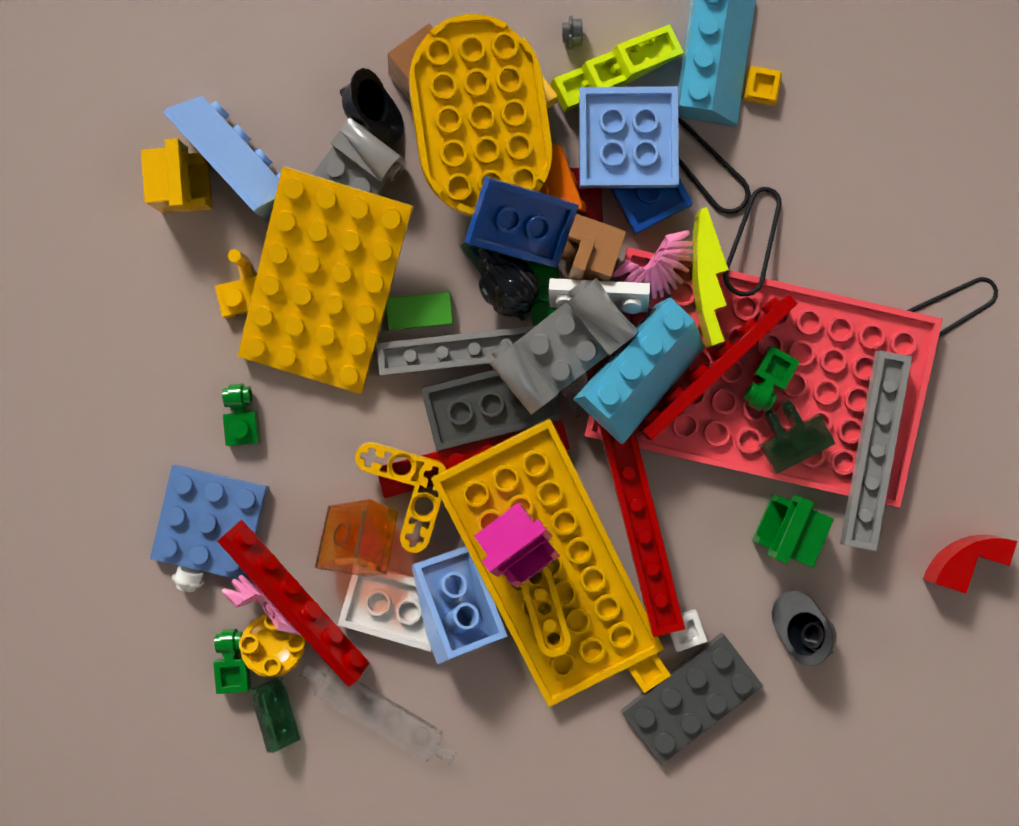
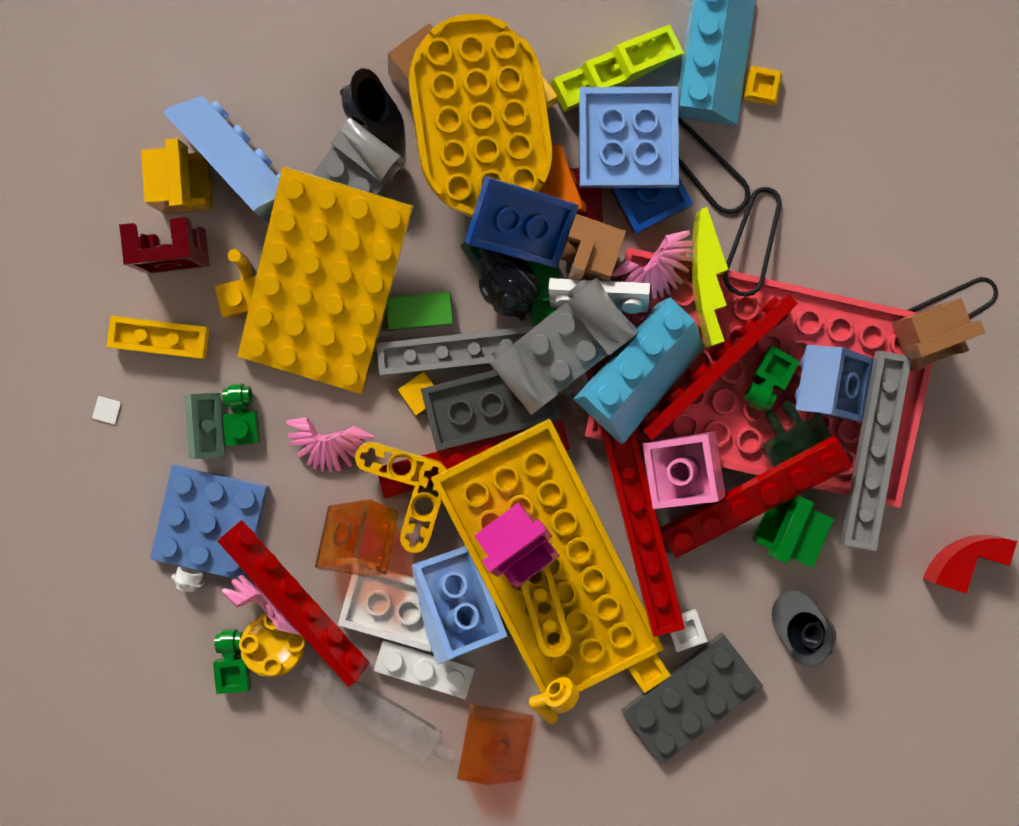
(106, 410): none -> white sticker
(146, 255): none -> dark red panel
(158, 337): none -> yellow plate
(204, 425): none -> sand green plate
(274, 715): clear green plate -> none
(327, 447): none -> bright pink hair
(412, 392): none -> yellow tile
(422, 669): none -> white plate
(494, 745): none -> clear orange slope
(559, 695): none -> yellow plate
(572, 32): dark grey plate -> none
(684, 470): none -> bright pink slope
(756, 496): none -> red plate
(834, 382): none -> medium blue slope
(936, 333): none -> medium nougat plate

